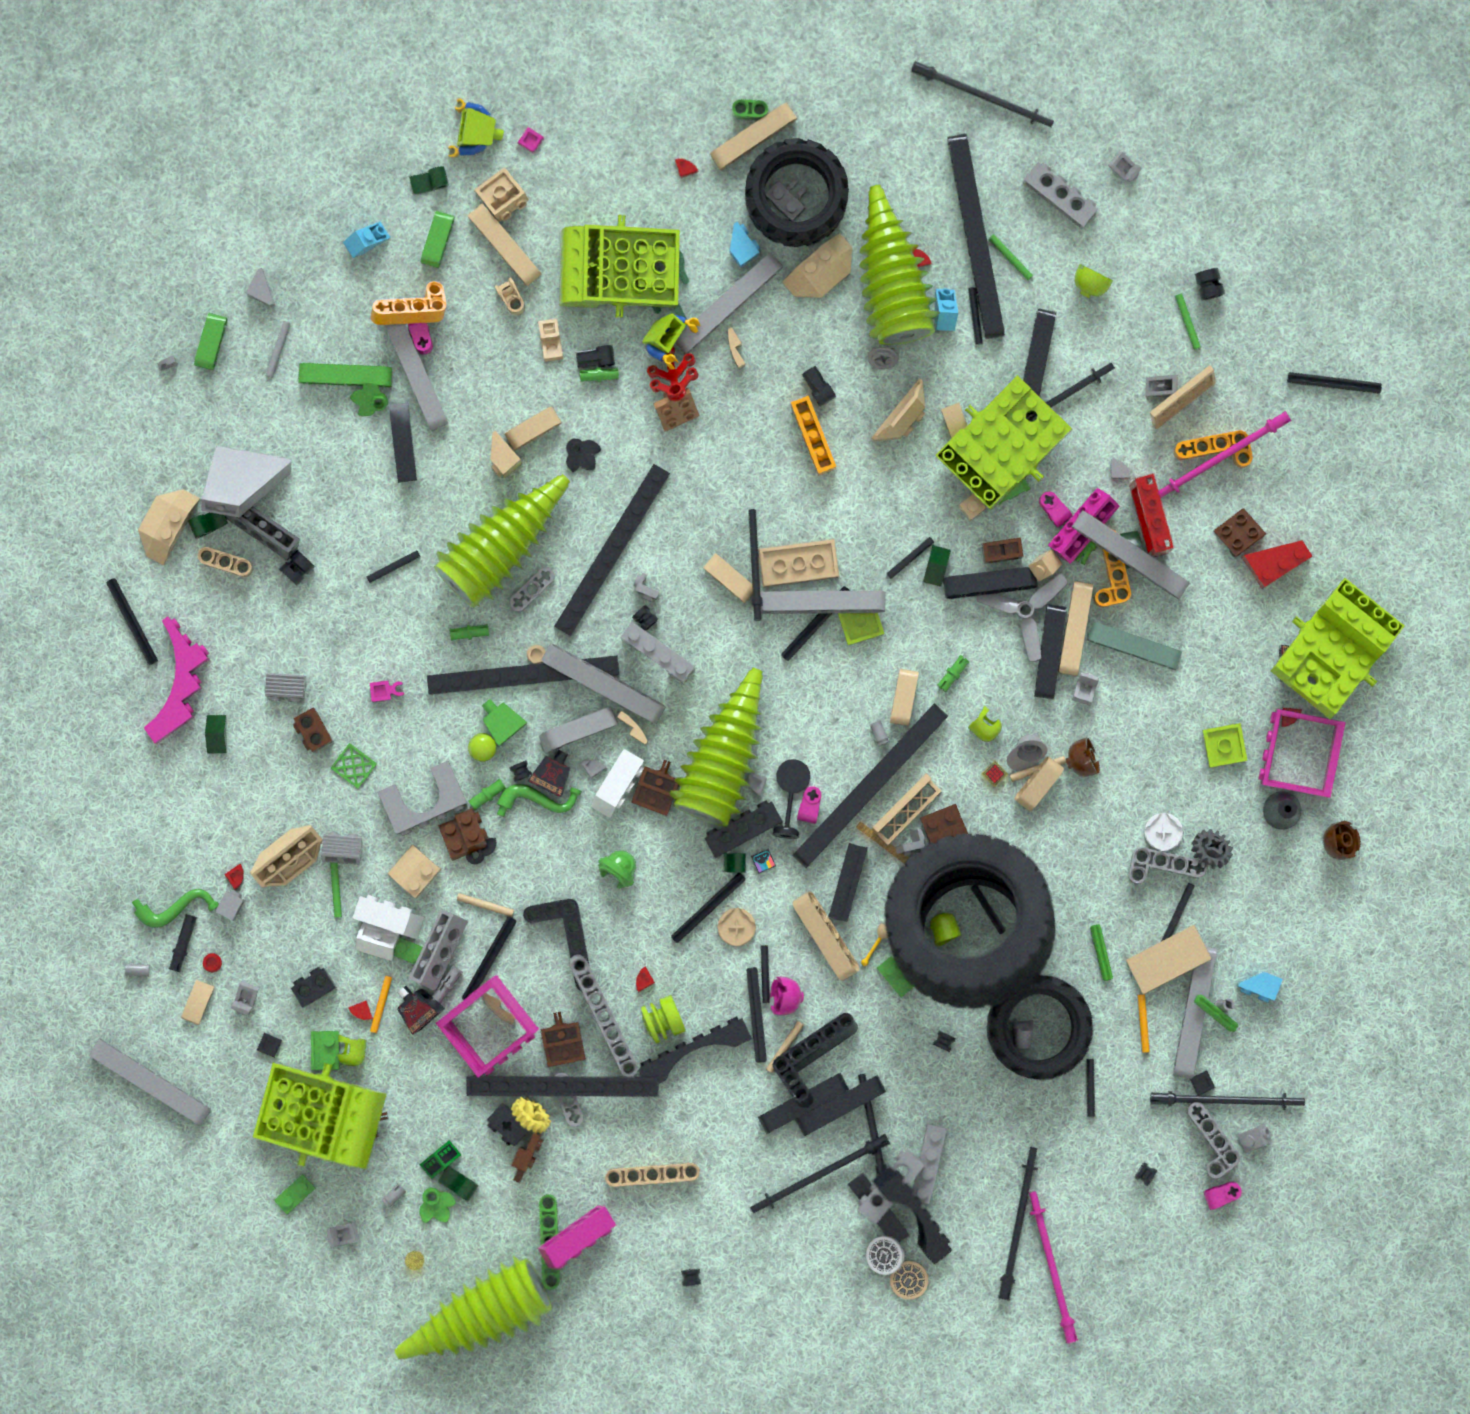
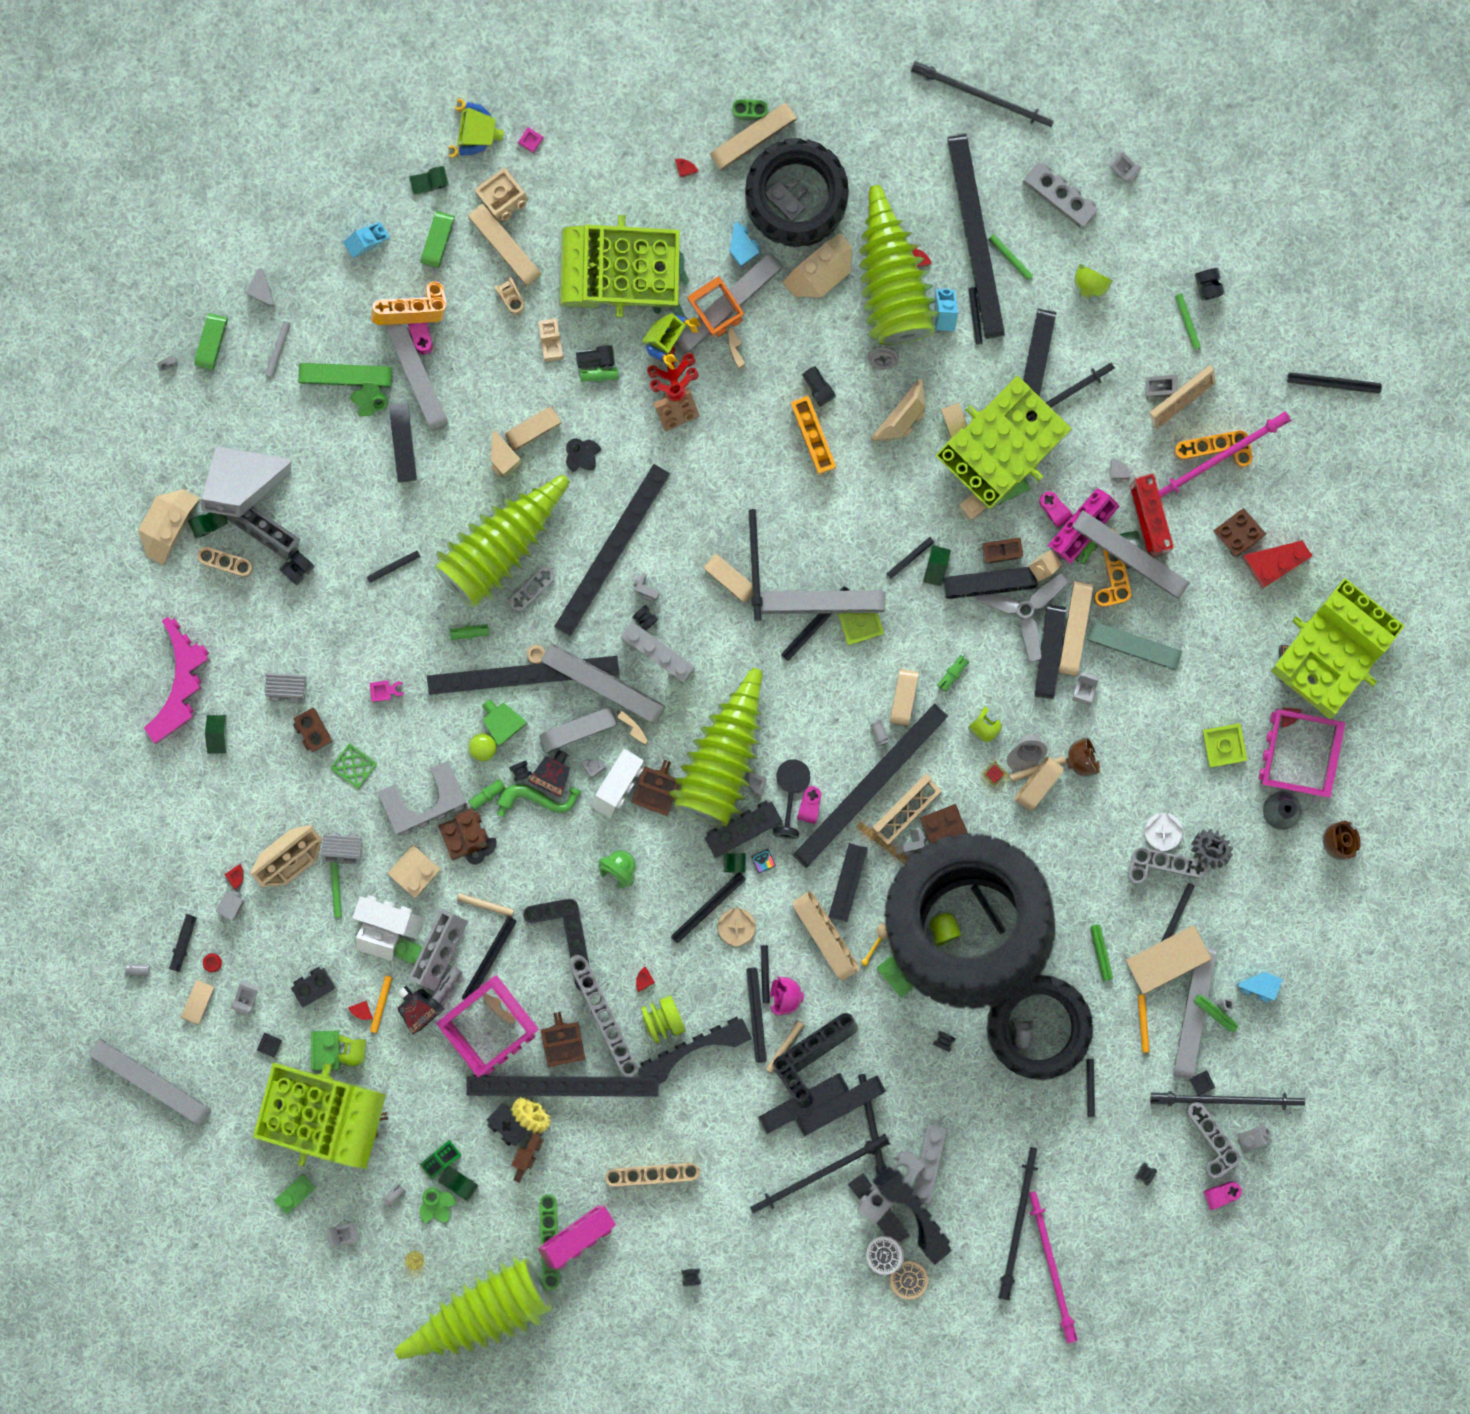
(131, 621): black axle -> none
(153, 920): bright green animal -> none
(568, 1114): light grey beam -> none
(706, 290): none -> orange window
(798, 563): tan tile -> none

